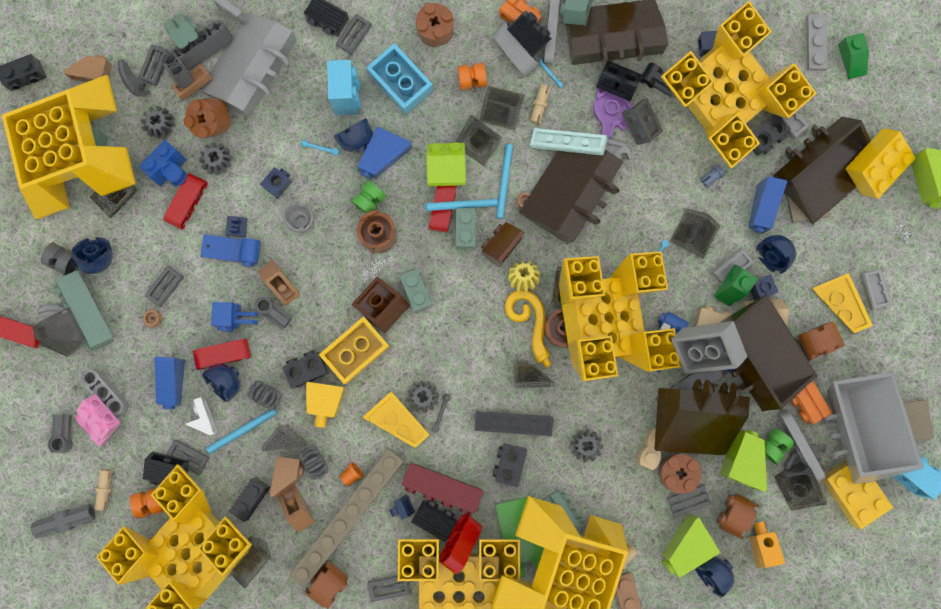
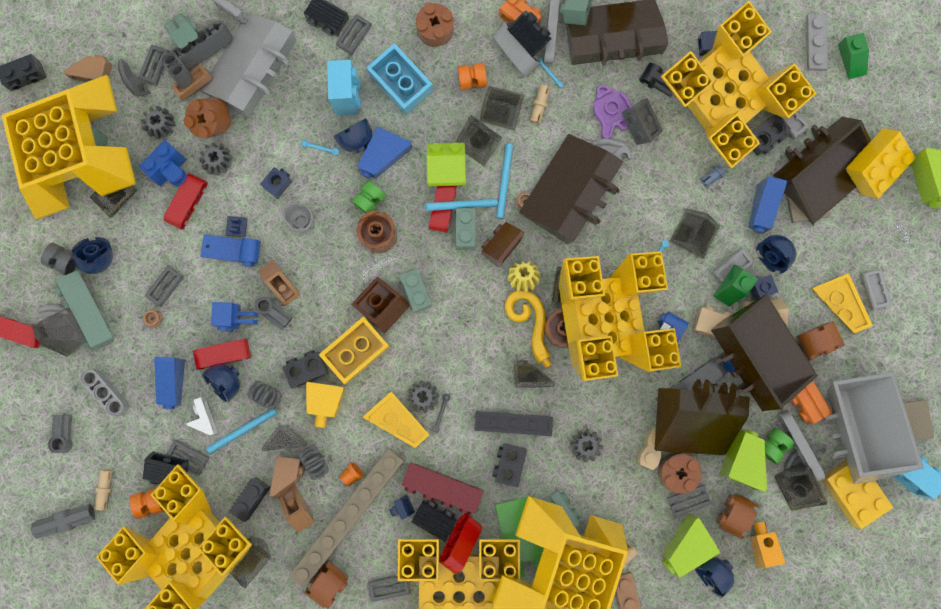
(96, 419): bright pink plate -> none
(568, 141): light aqua tile -> none
(618, 80): black brick -> none
(709, 347): light grey brick -> none

